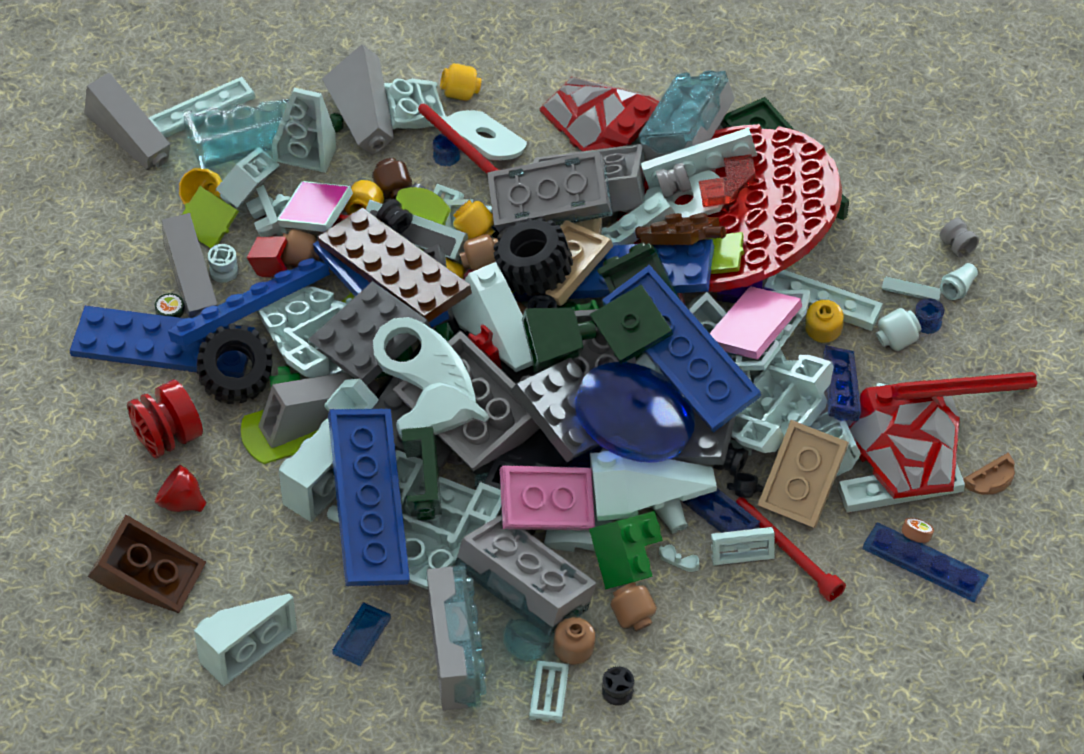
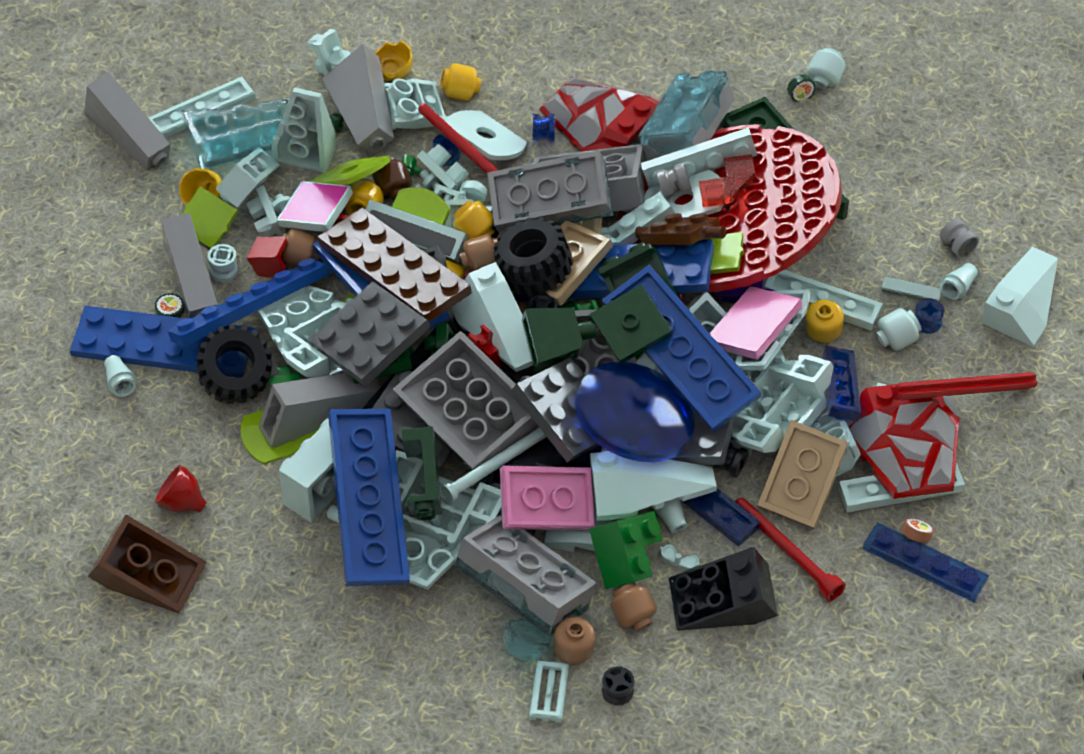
(119, 378): none -> light aqua cone
(167, 416): red wheel -> none
(243, 635): light aqua slope -> none
(327, 50): none -> light aqua hips
(352, 170): none -> lime piece
(352, 395): light aqua panel -> none
(361, 634): clear blue tile -> none
(394, 58): none -> yellow hair
(394, 216): black wheel -> none
(411, 162): none -> green hand
(434, 161): none -> light aqua hips
(446, 386): light aqua animal -> none
(452, 490): none -> light aqua bar
(456, 637): piece -> none
(473, 190): none -> light aqua tile
(544, 127): none -> clear blue wheel
(724, 593): none -> black slope
(743, 542): light aqua tile -> none
(745, 485): black plate -> none
(801, 88): none -> tile
(826, 68): none -> light aqua head
(992, 477): medium nougat tile -> none
(1023, 298): none -> light aqua wedge

